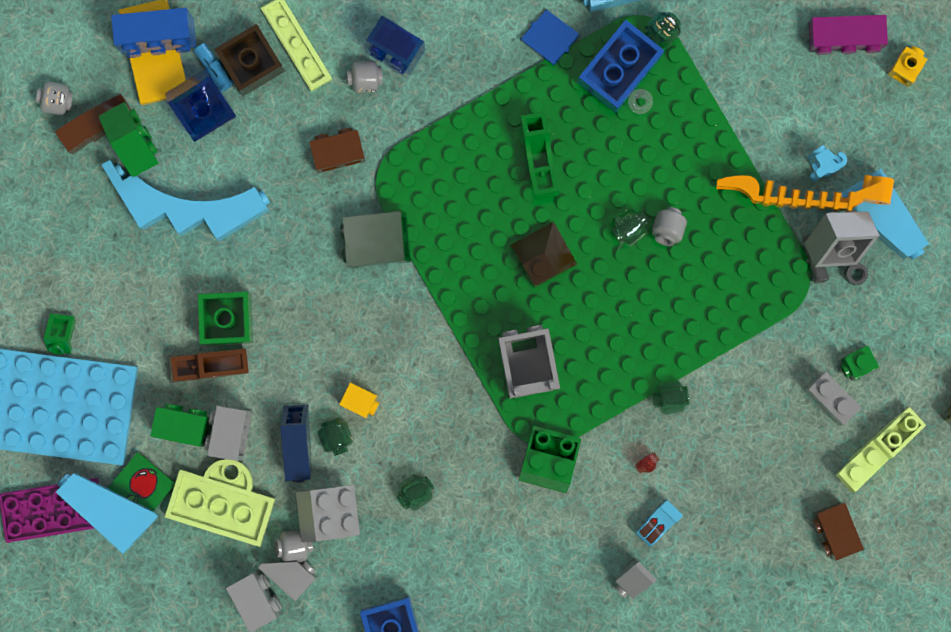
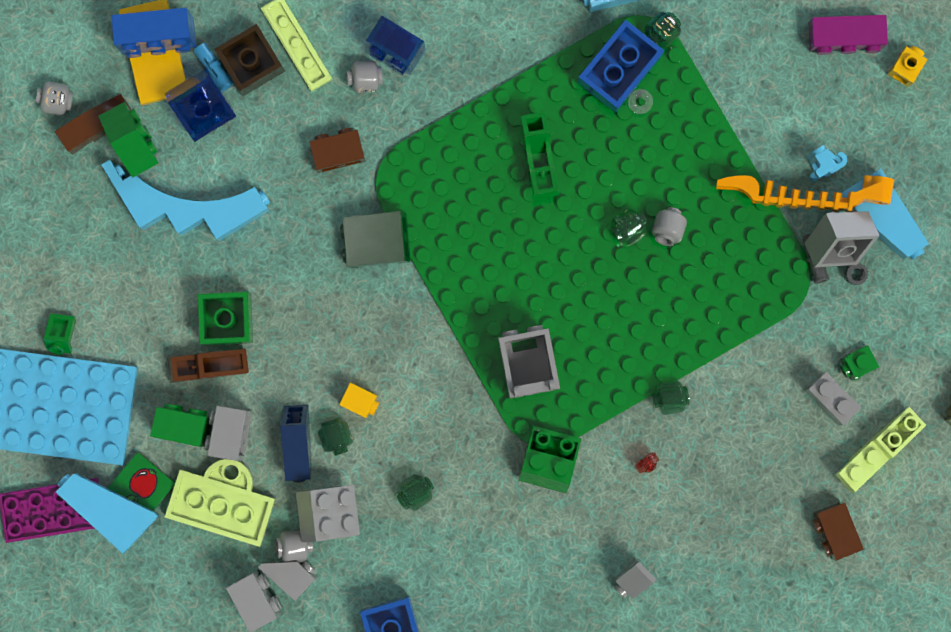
(543, 255): dark brown slope -> none
(550, 37): blue piece -> none
(658, 523): medium azure leg -> none

